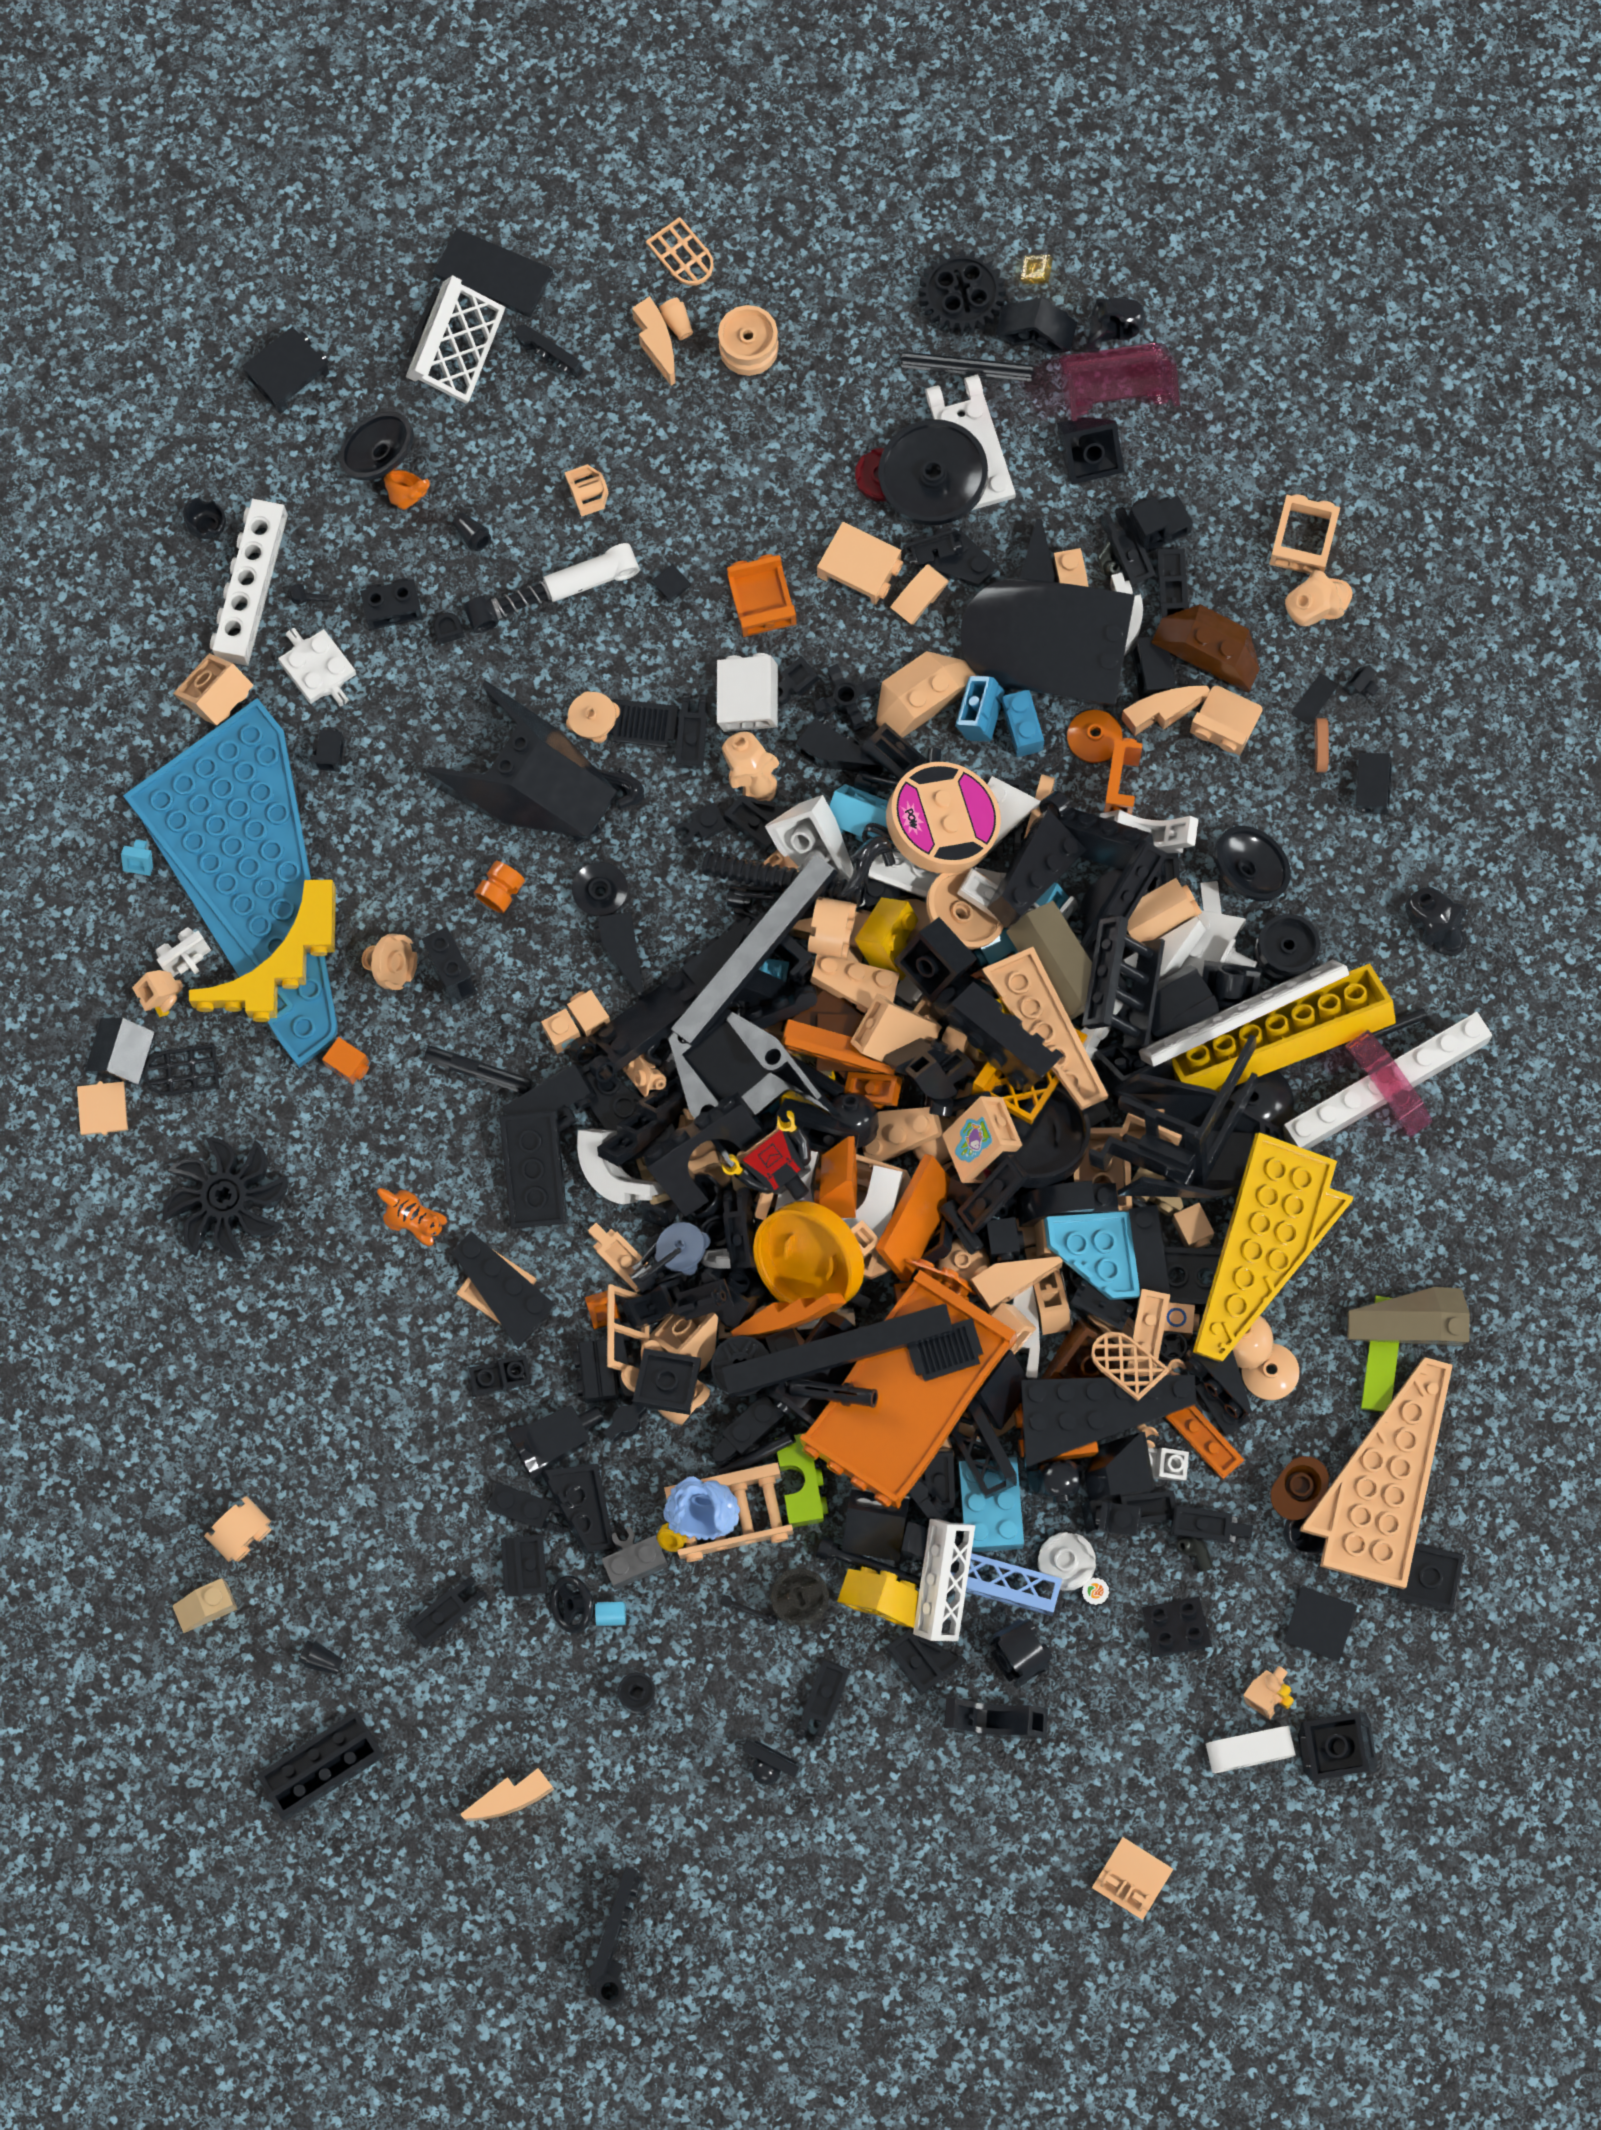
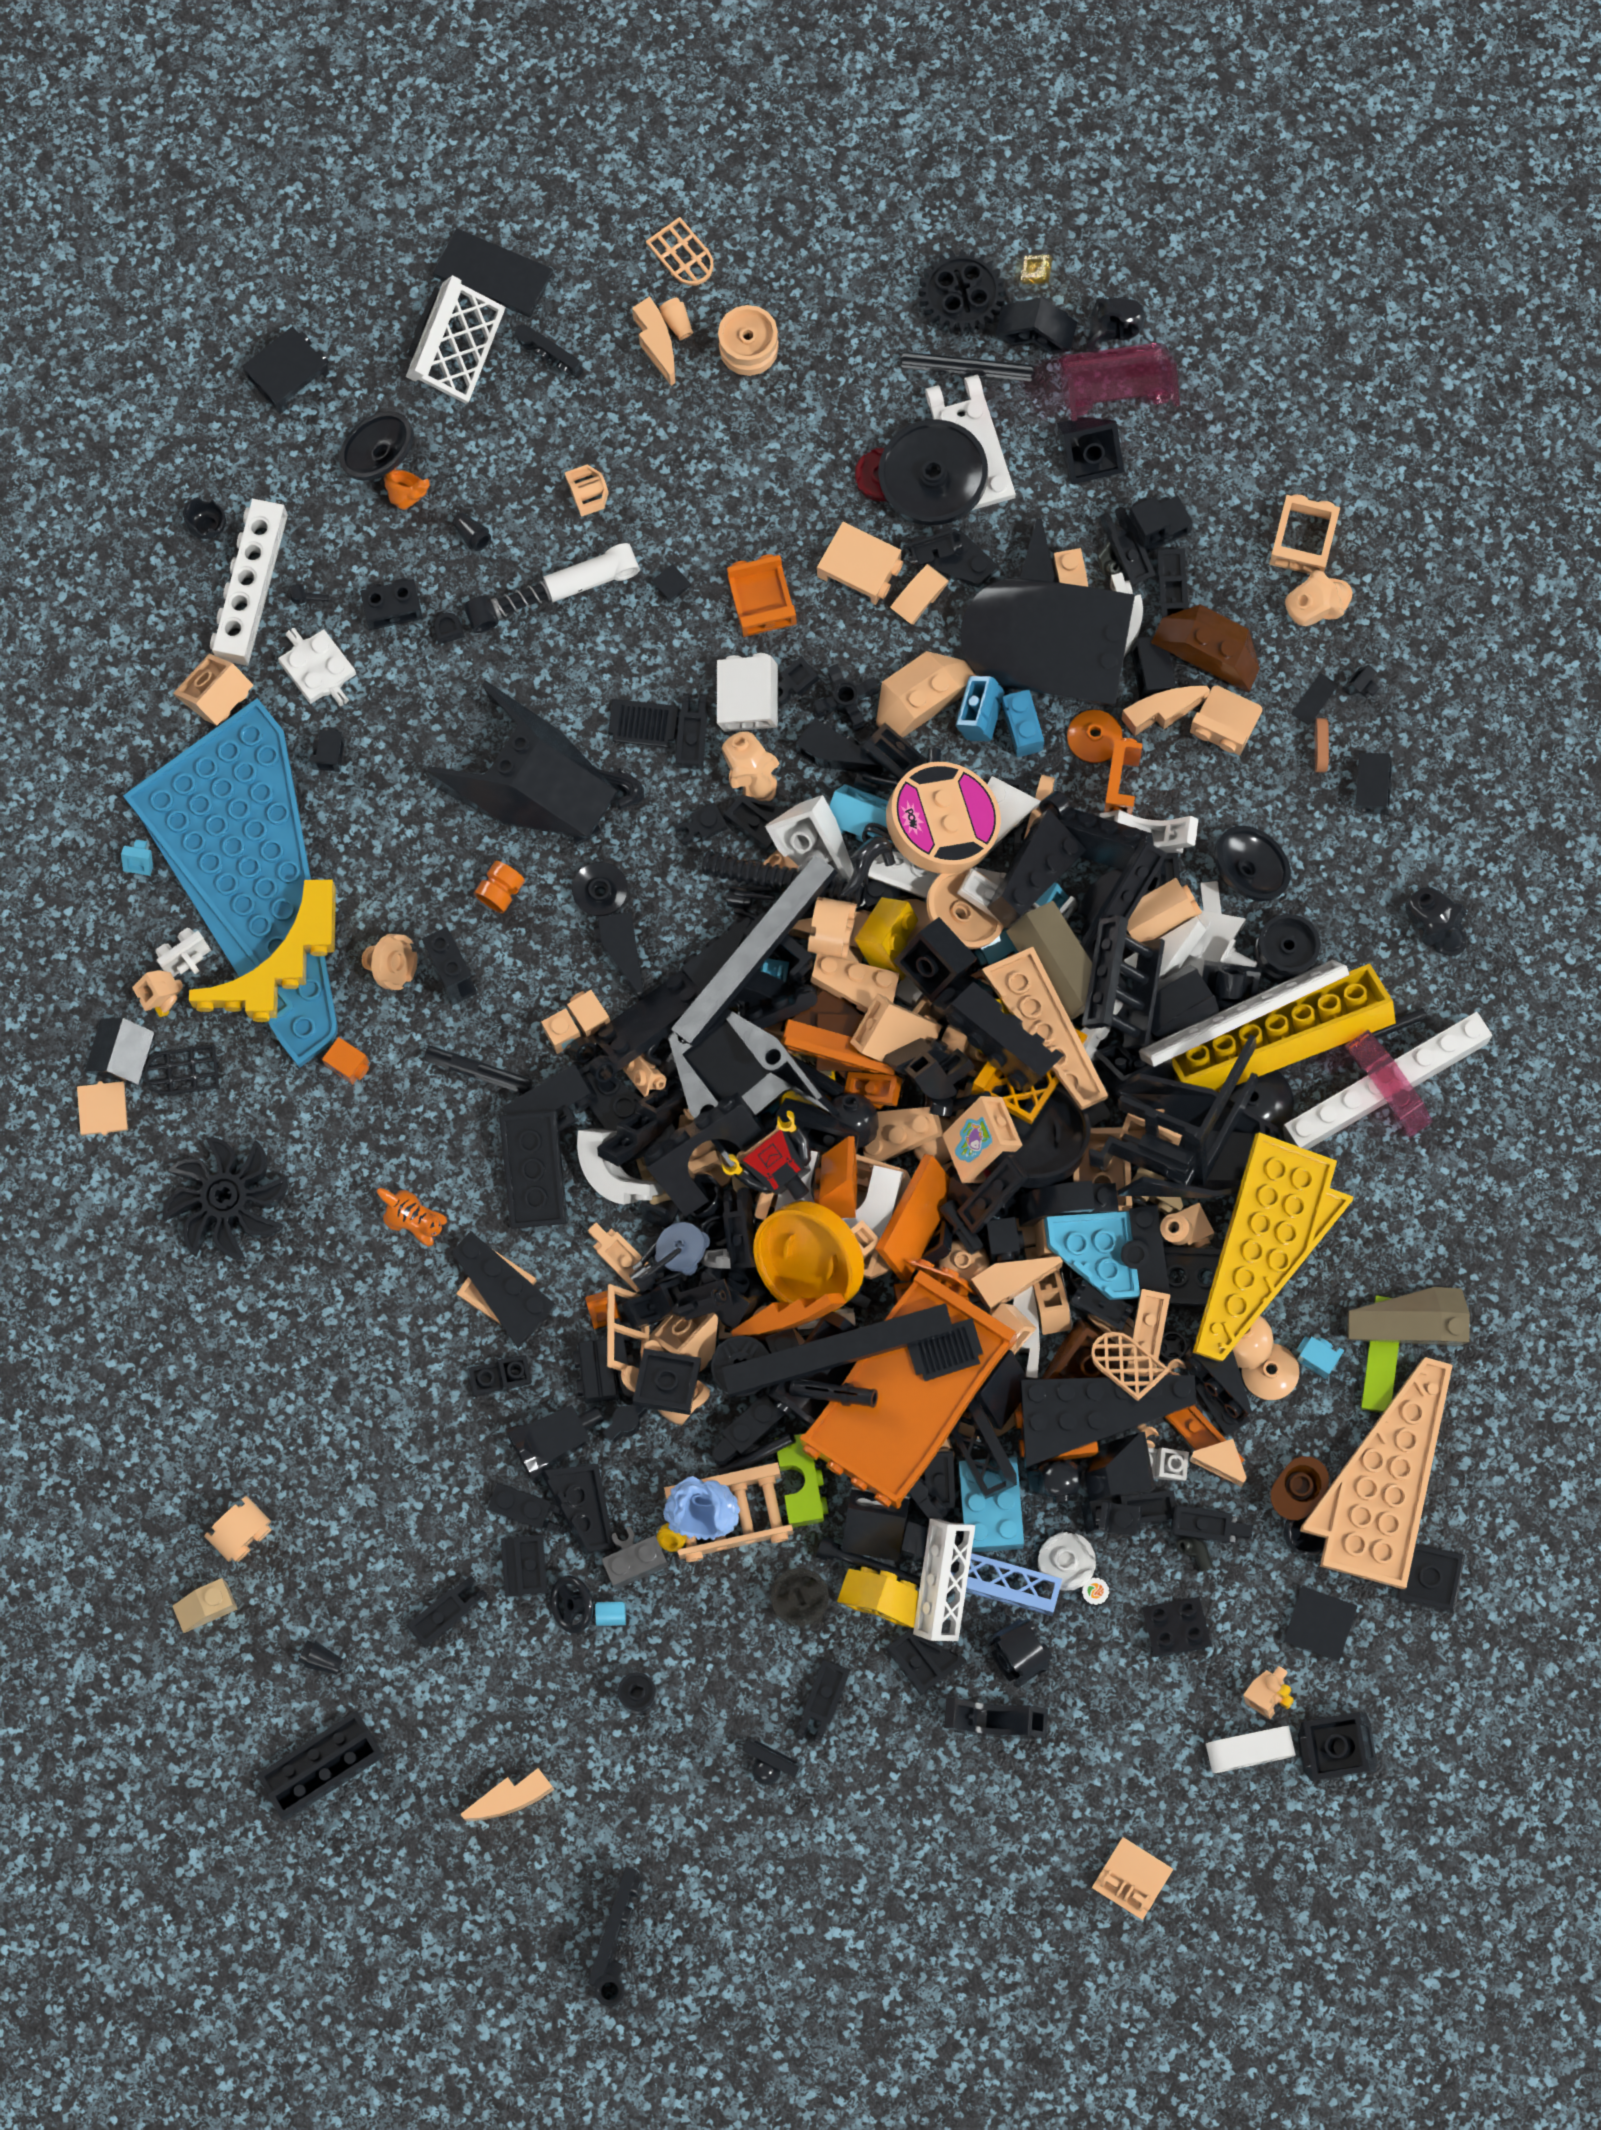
(592, 716): light nougat piece -> none
(726, 1601): black hinge -> none
(1135, 1254): none -> black tile
(1181, 1319): light nougat brick -> none
(1184, 1233): none -> light nougat brick
(1221, 1460): none -> light nougat slope
(1318, 1355): none -> medium azure brick

